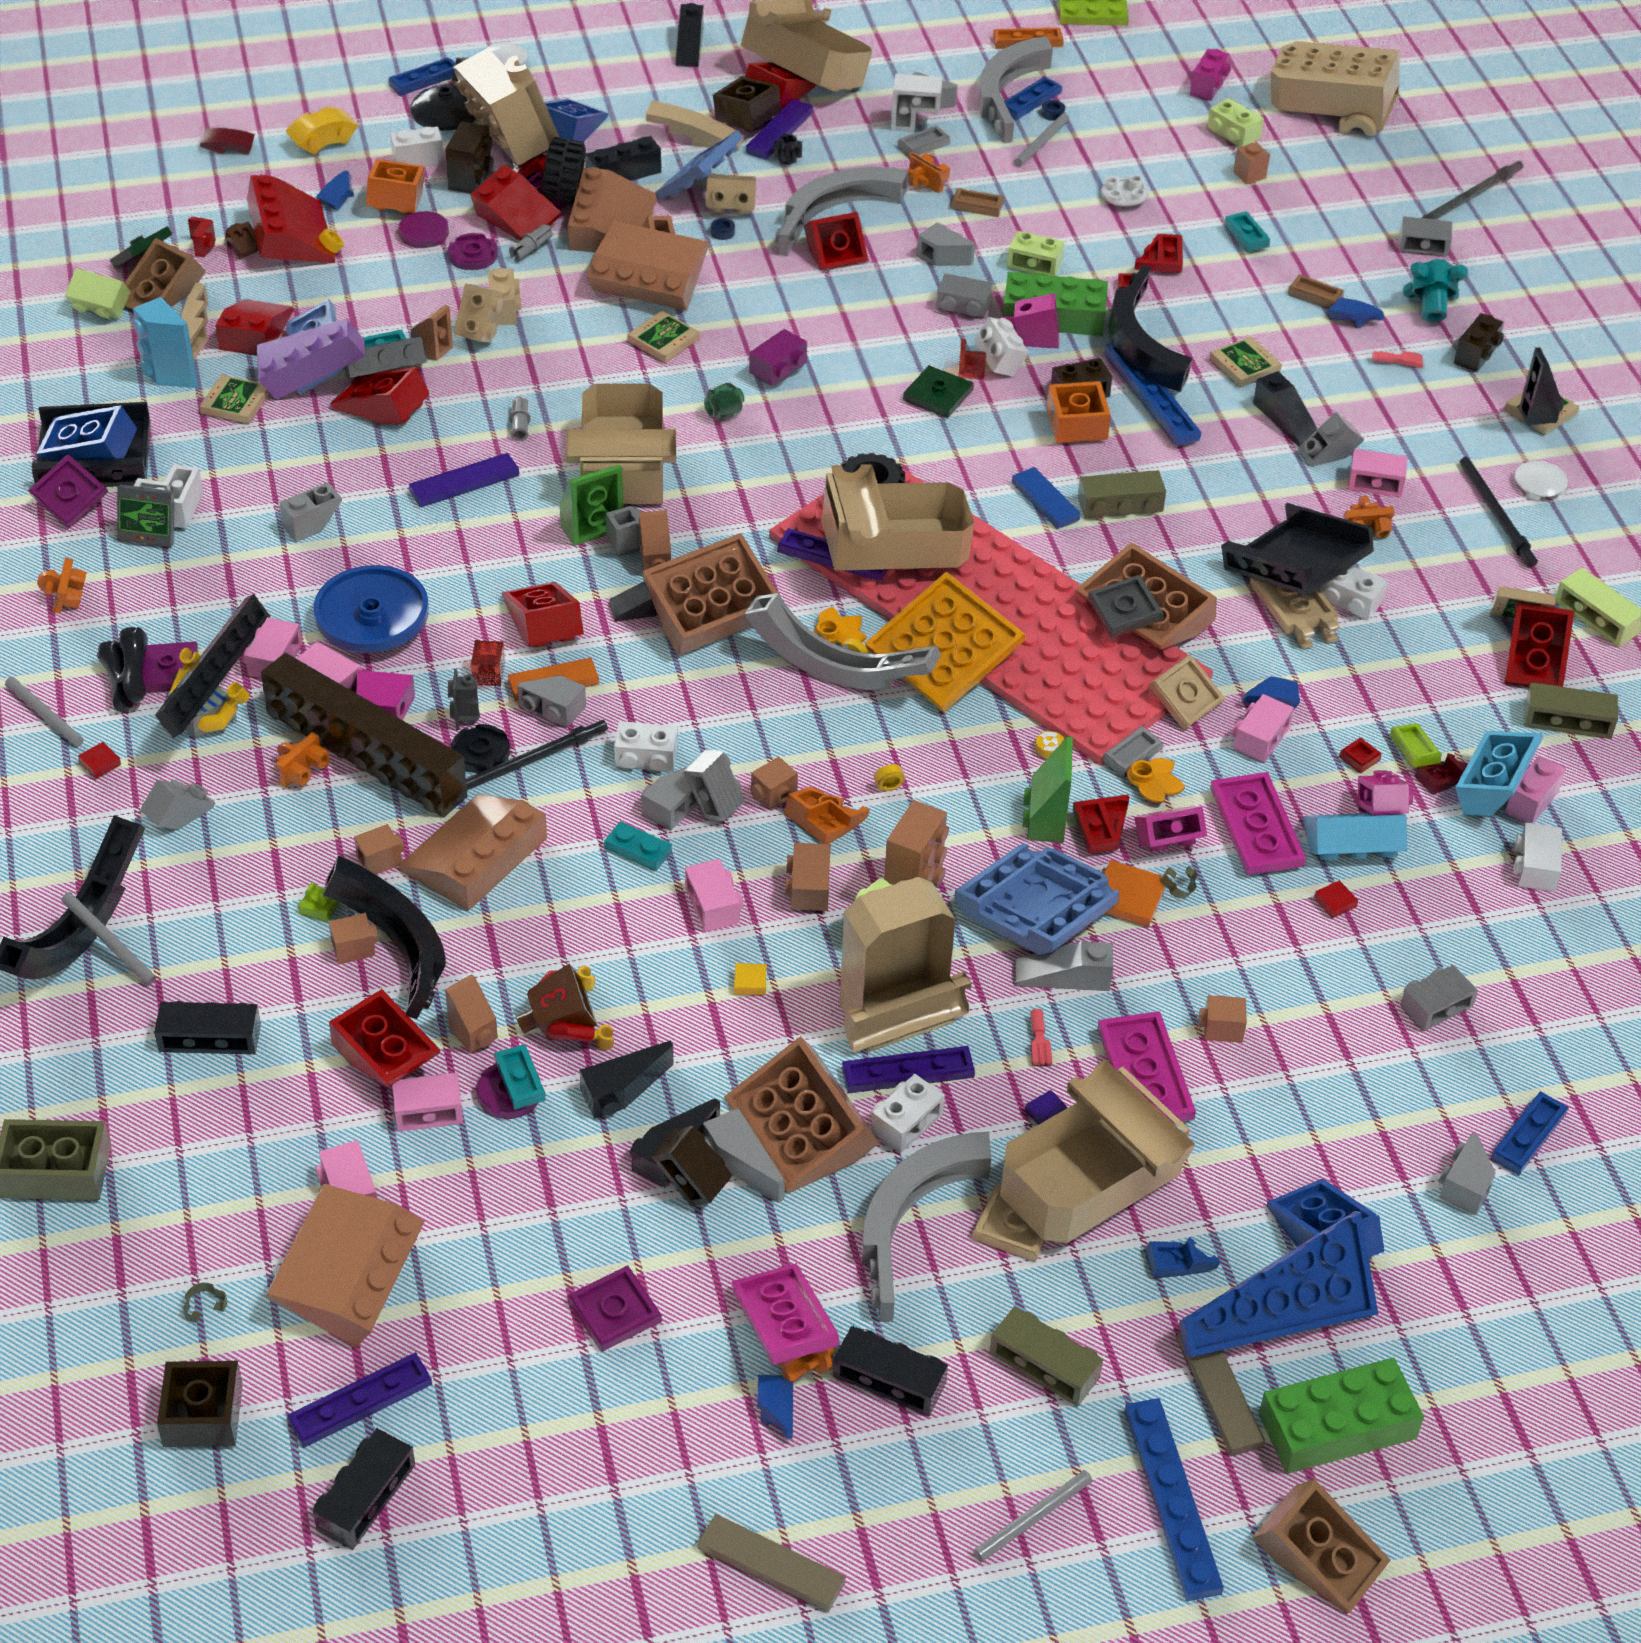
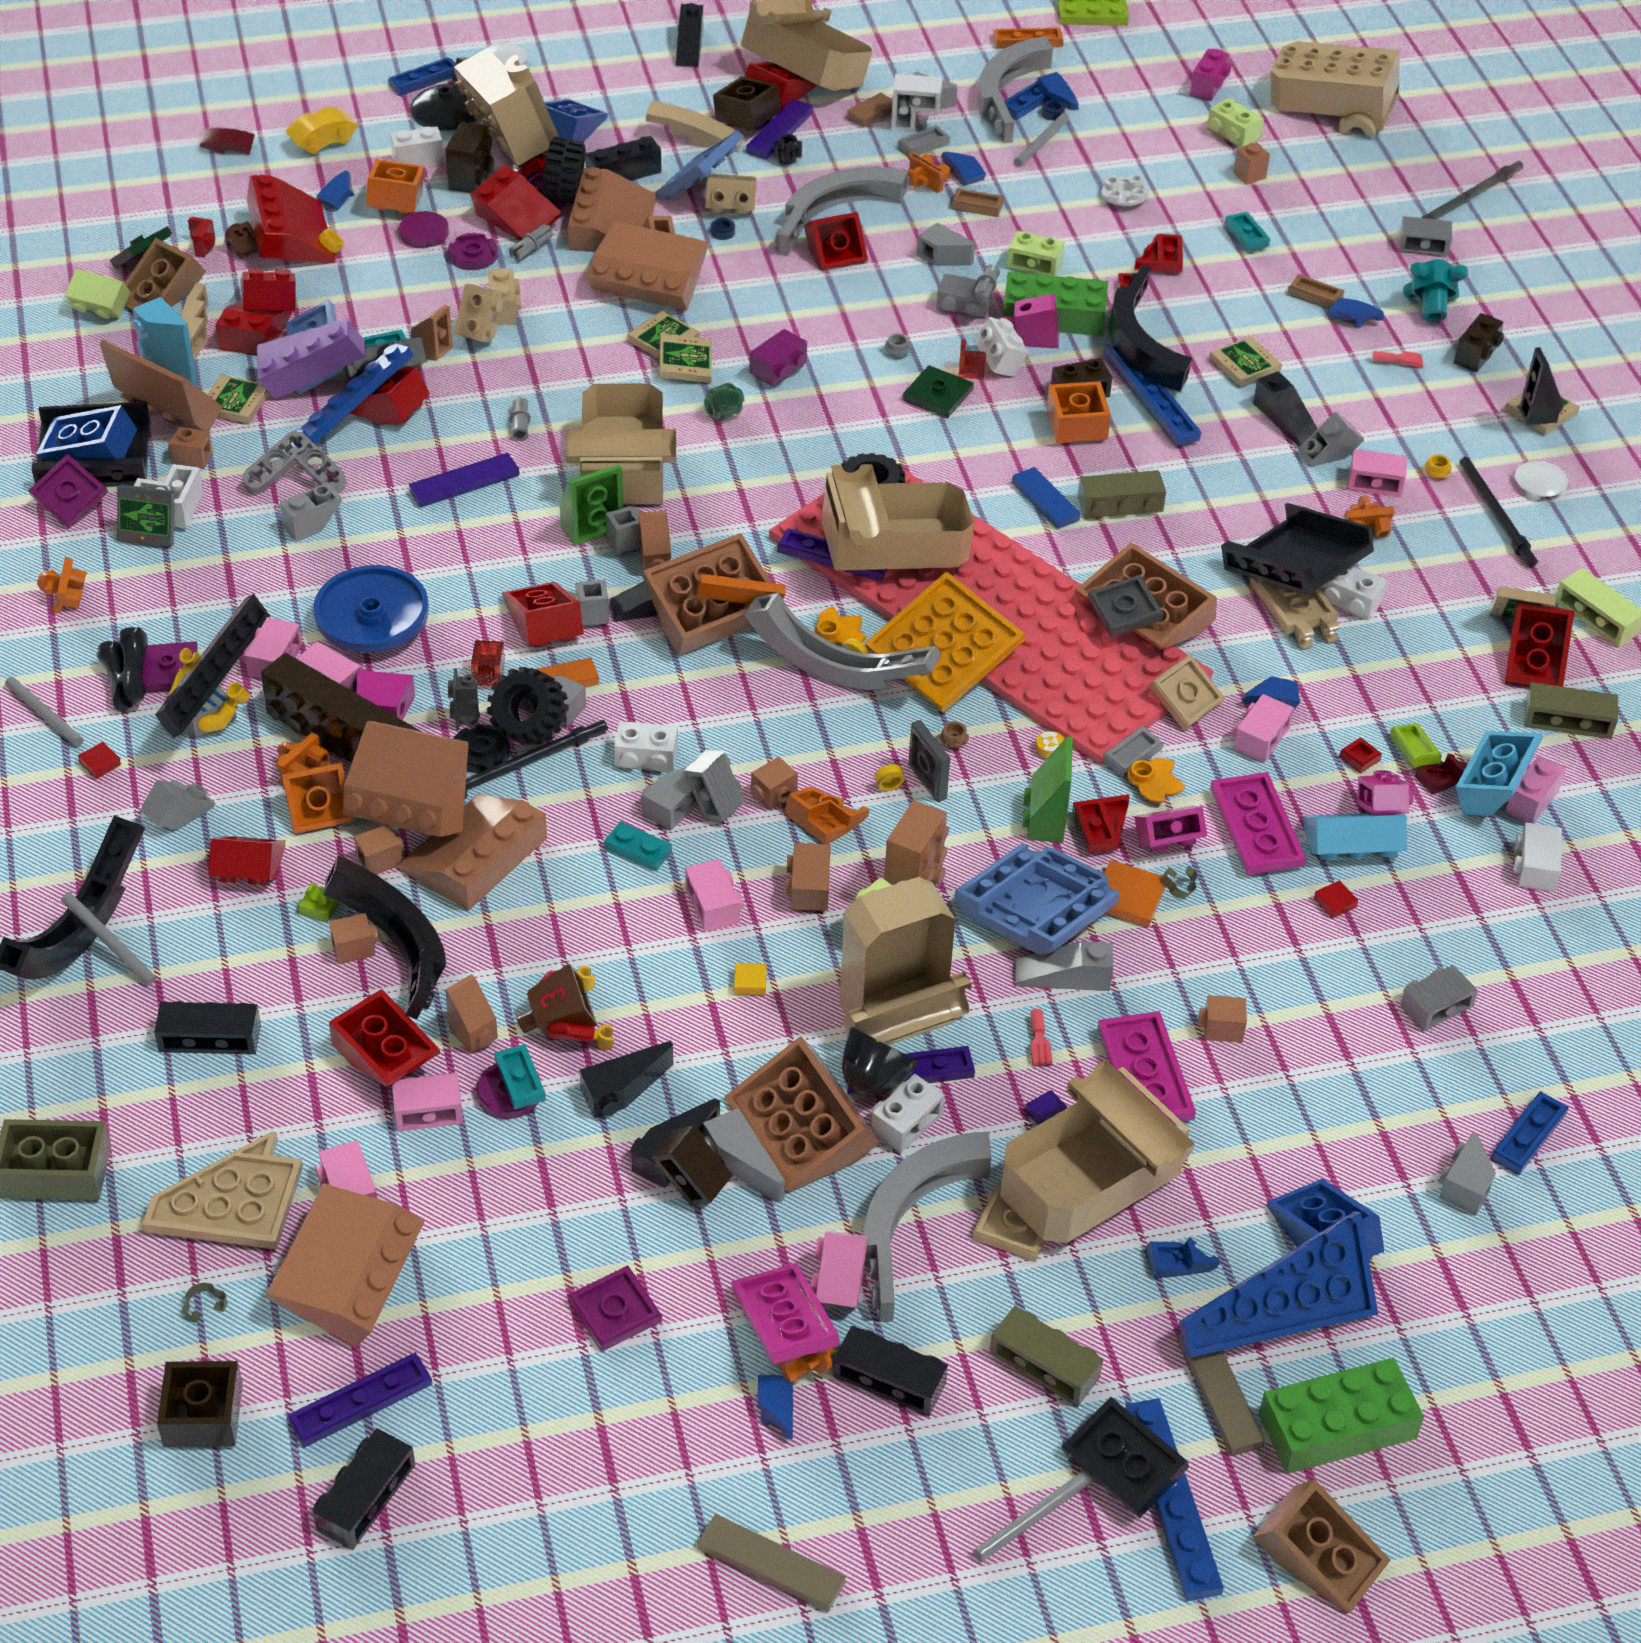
(160, 388): none -> nougat slope
(190, 447): none -> nougat brick
(232, 1200): none -> tan wing
(245, 858): none -> red slope
(268, 290): none -> red slope
(297, 456): none -> light grey beam
(316, 797): none -> orange slope
(355, 392): none -> blue plate
(408, 780): none -> nougat slope
(507, 700): none -> black tyre
(593, 602): none -> light grey slope
(685, 358): none -> tile
(735, 589): none -> orange tile
(840, 1268): none -> bright pink brick
(870, 109): none -> medium nougat tile
(872, 1065): none -> black hair
(897, 345): none -> light grey plate
(929, 761): none -> dark grey tile
(954, 734): none -> medium nougat plate
(965, 166): none -> blue slope
(986, 282): none -> light grey axle
(1057, 88): none -> blue slope
(1125, 1457): none -> black plate
(1438, 466): none -> yellow plate

